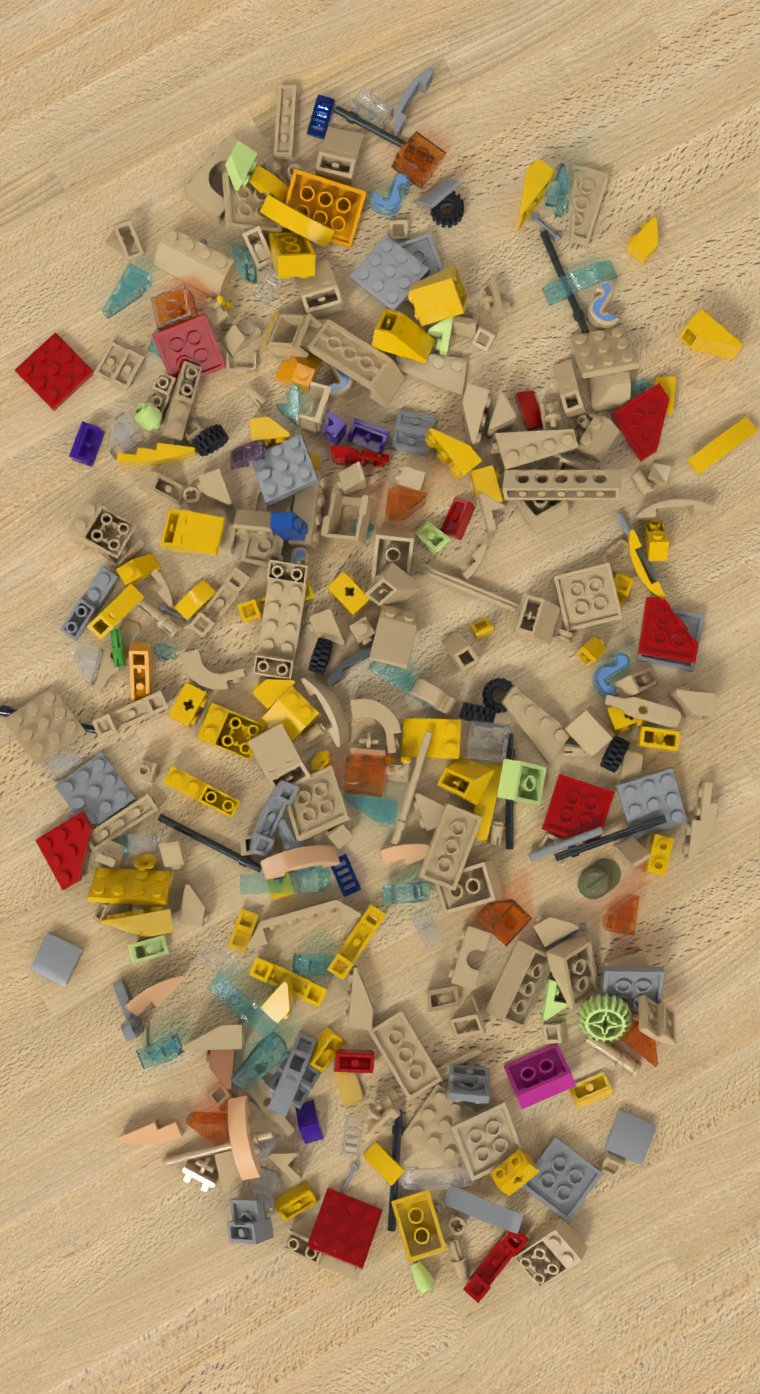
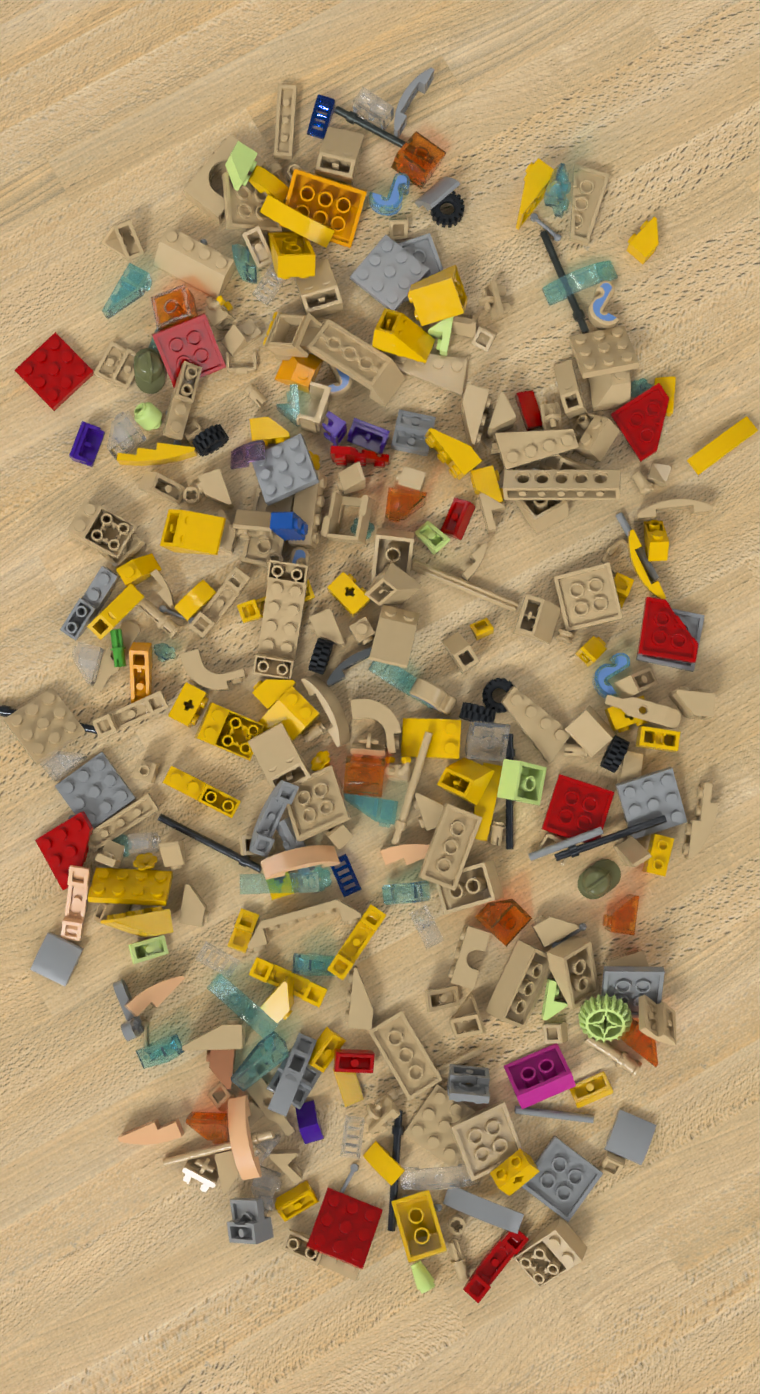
(76, 903): none -> light nougat slope
(149, 371): none -> olive piece
(162, 391): tan slope -> none
(555, 1114): none -> light grey bar
(708, 336): yellow slope -> none

